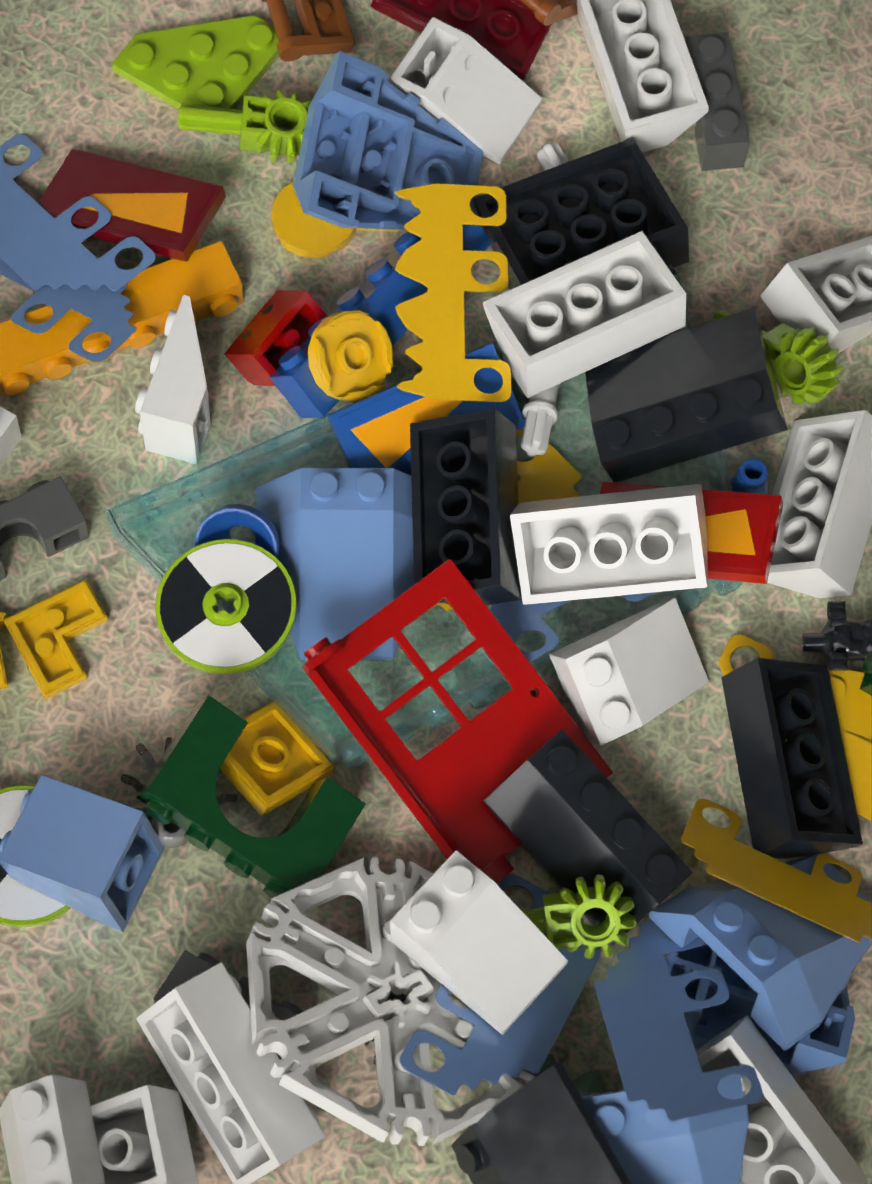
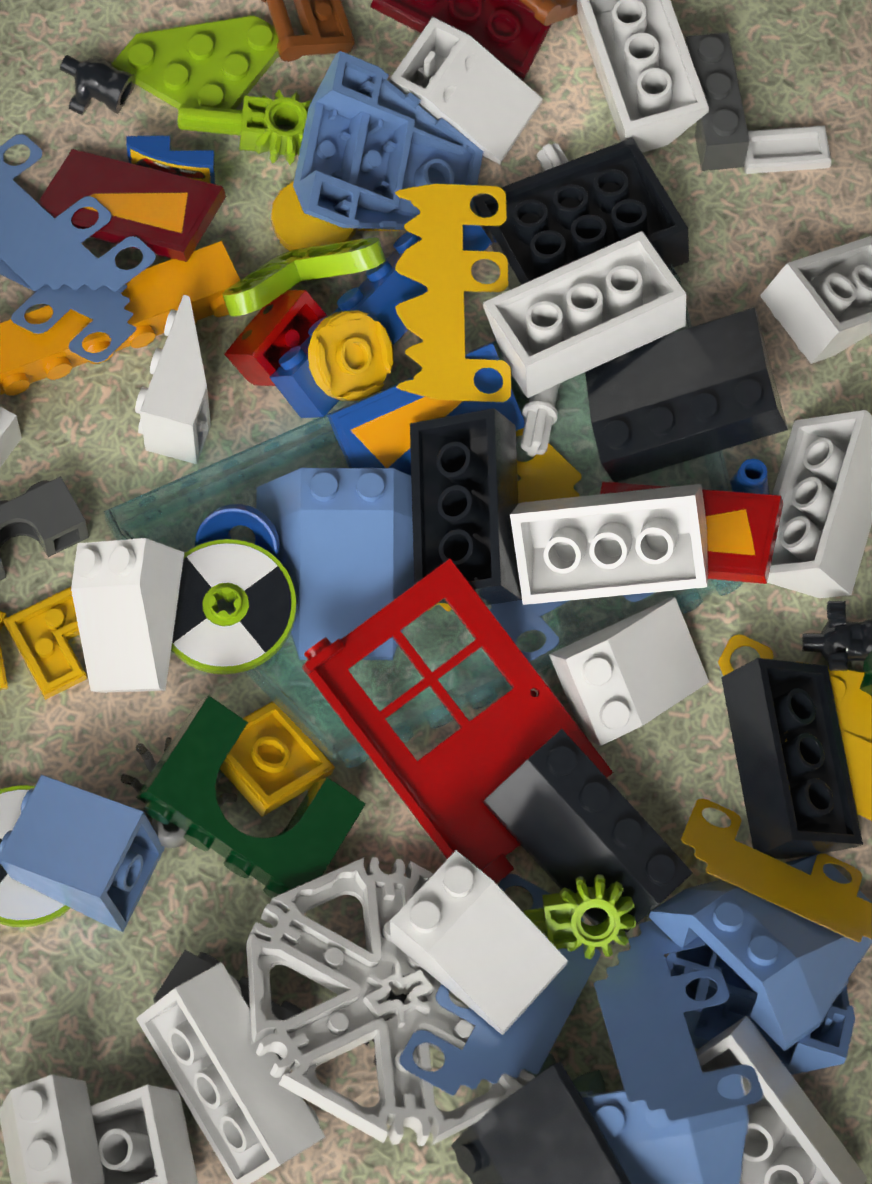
(97, 80): none -> black piece
(126, 612): none -> white slope
(157, 154): none -> blue slope
(301, 265): none -> lime beam
(787, 150): none -> white tile
(800, 362): lime gear -> none

